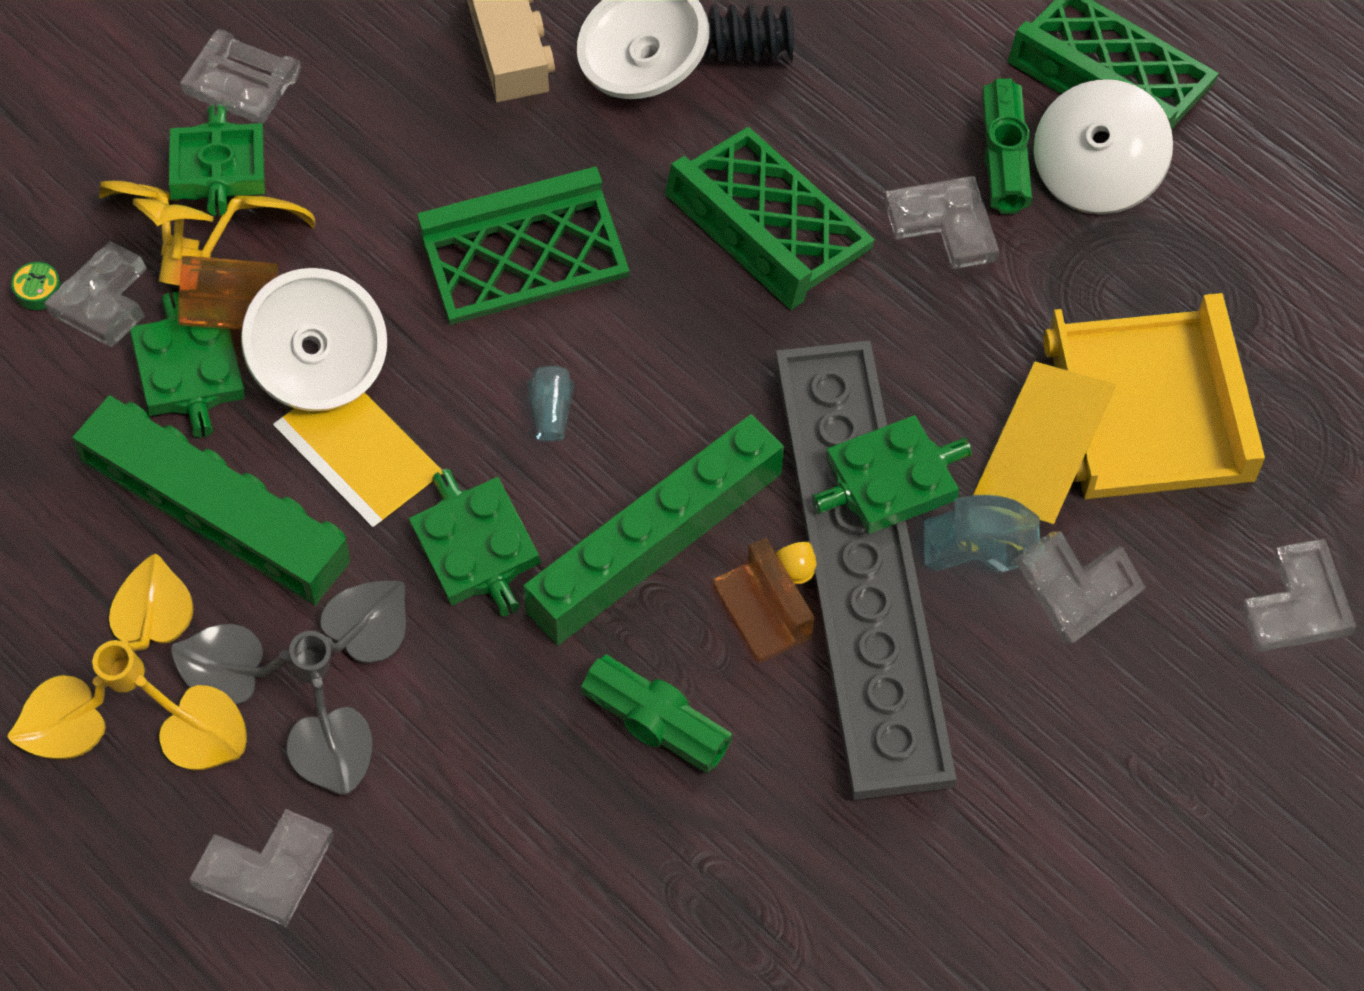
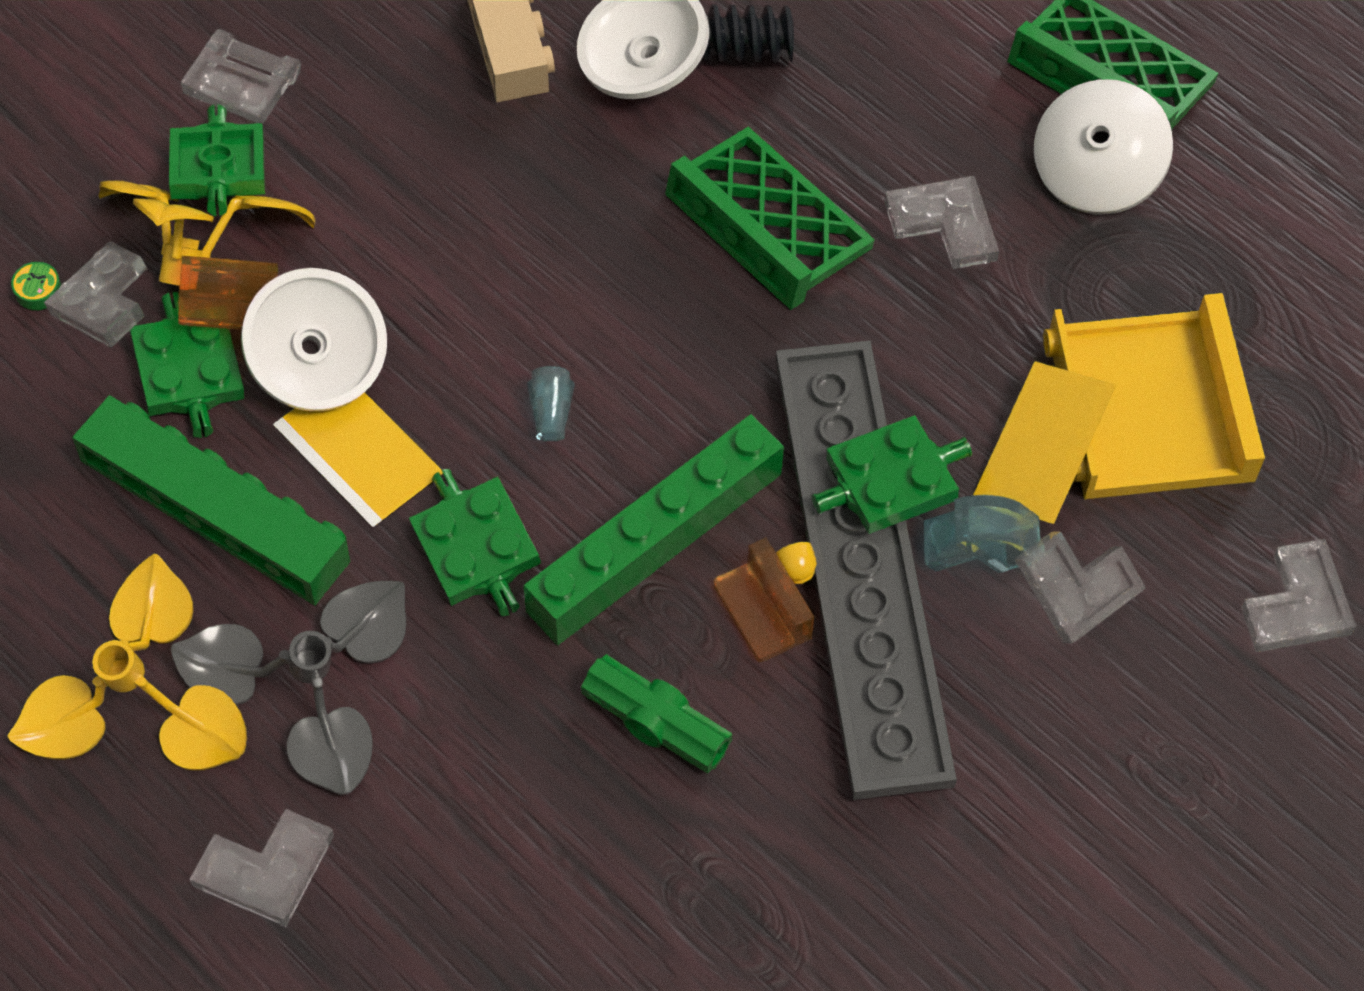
(501, 214): green fence -> none
(1006, 146): green piece -> none

